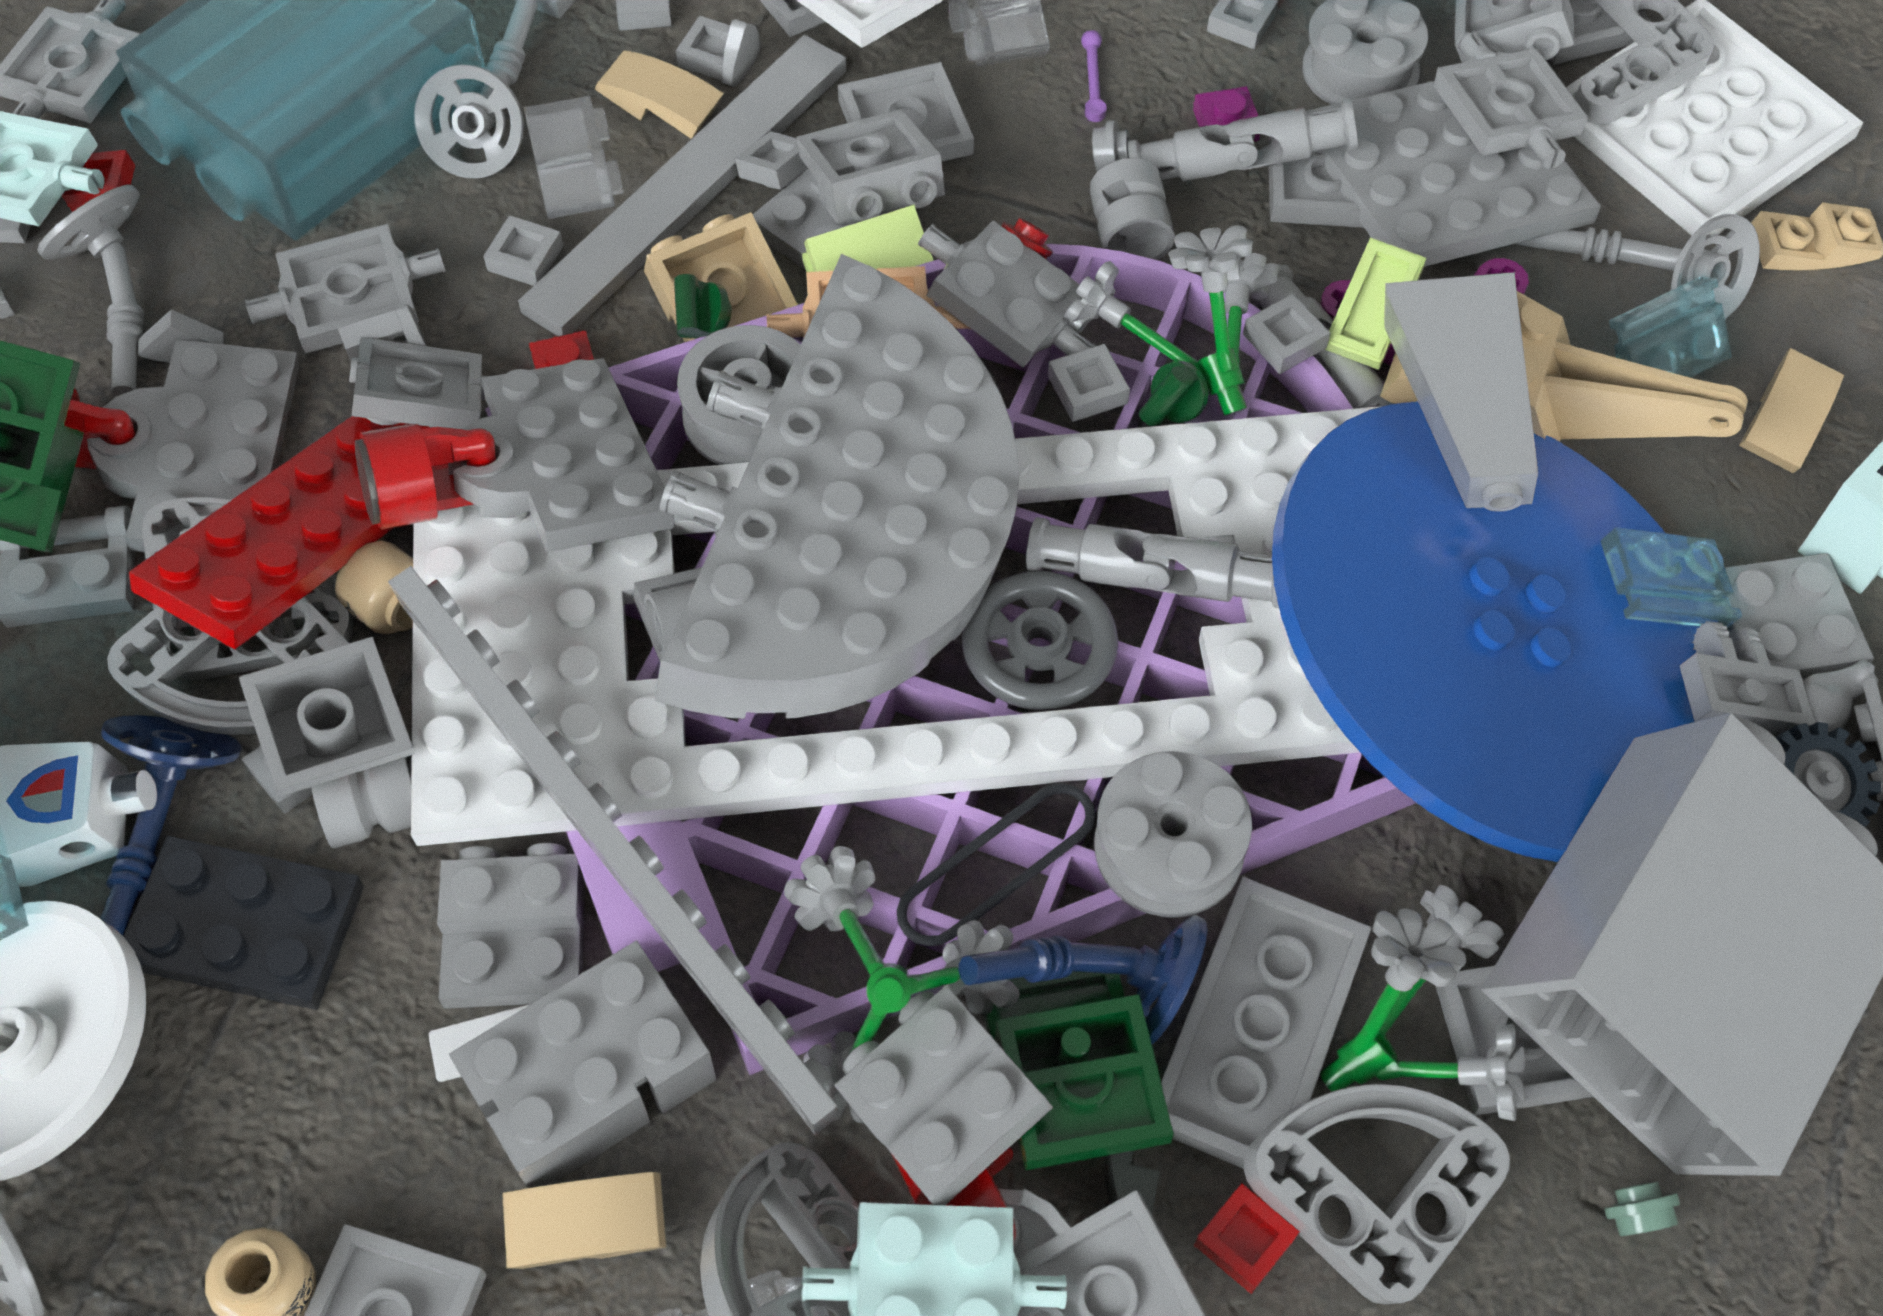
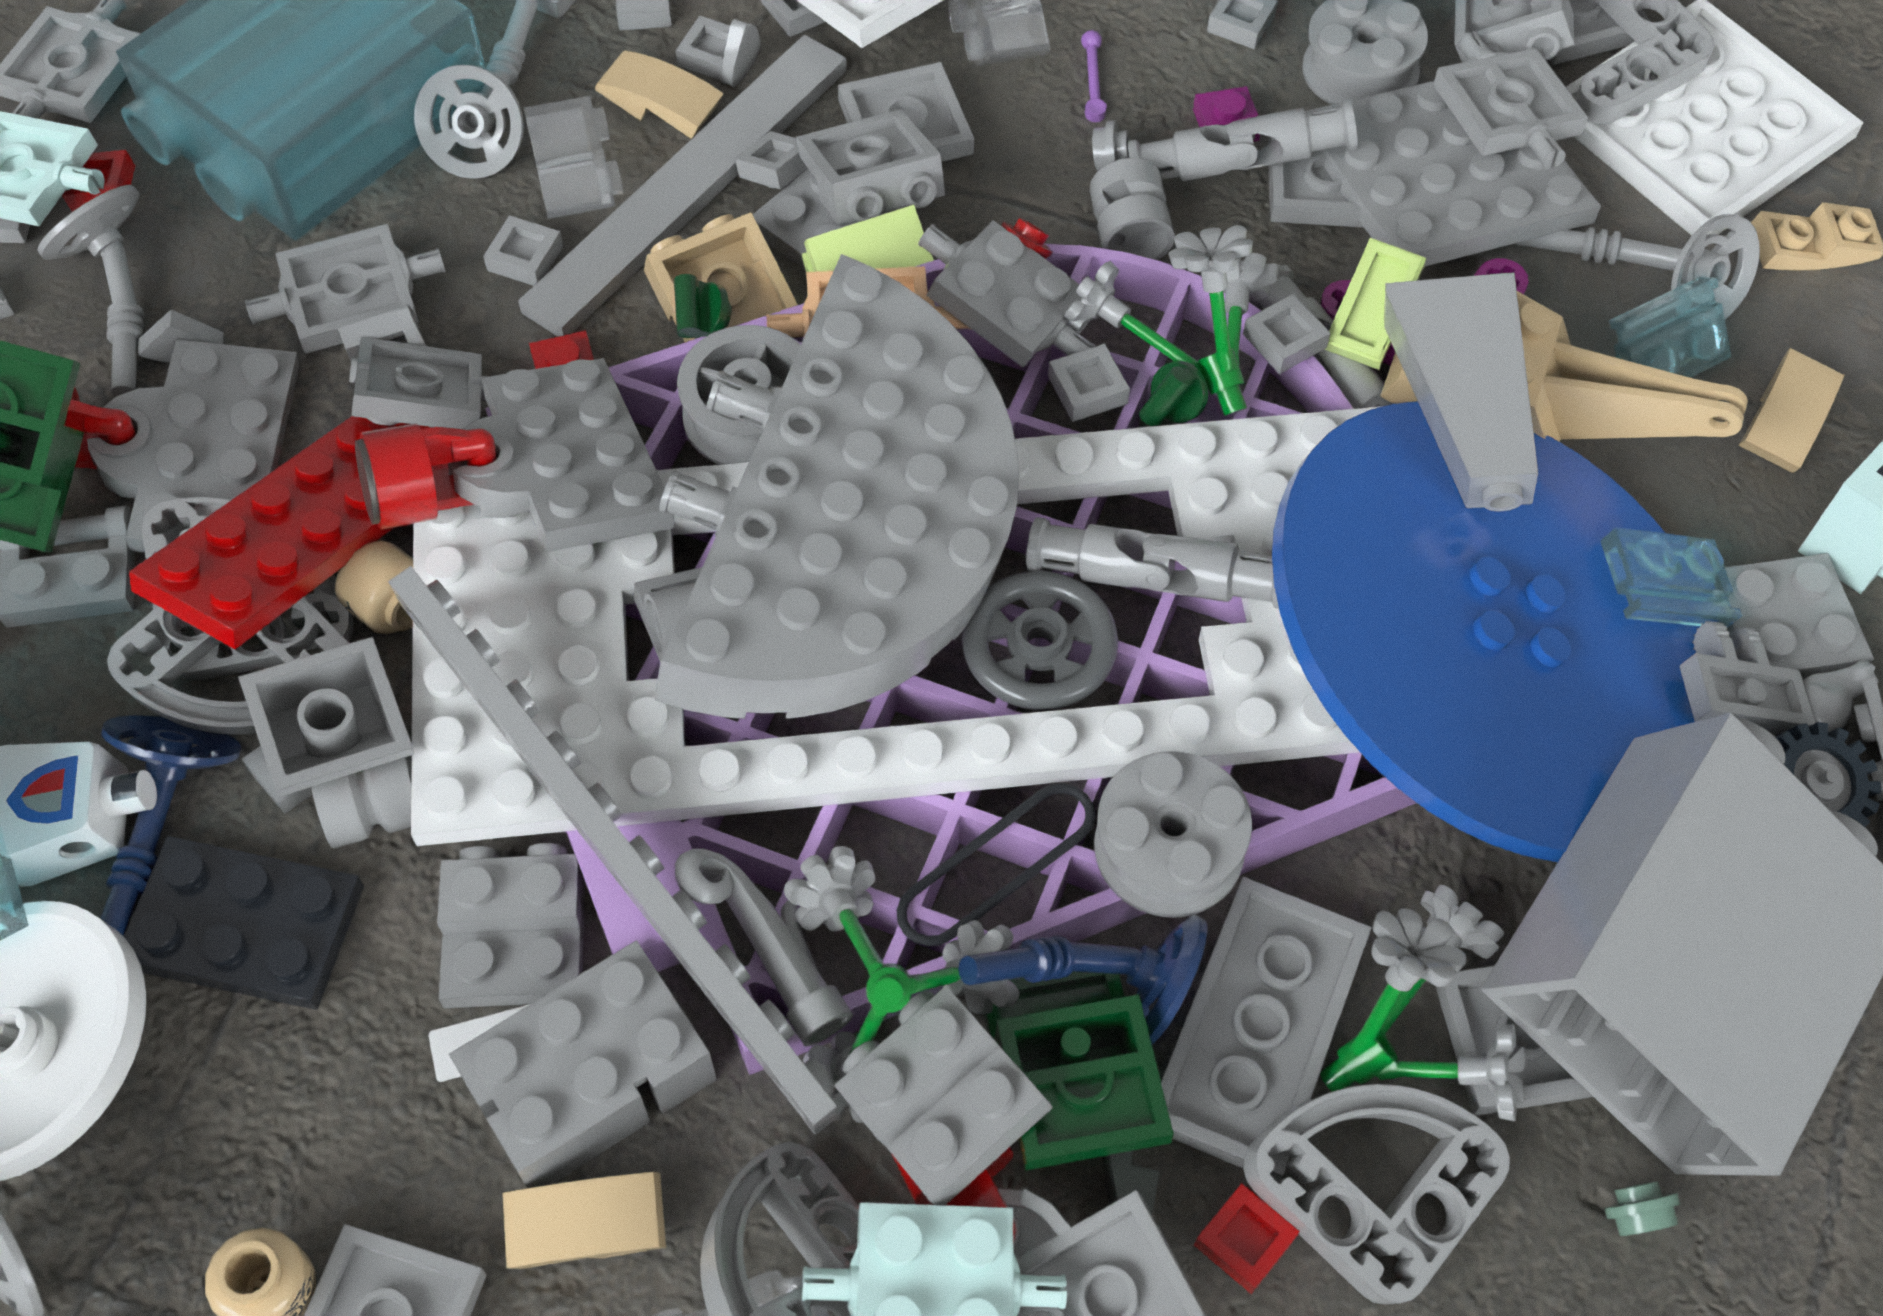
(813, 1007): none -> light grey plant

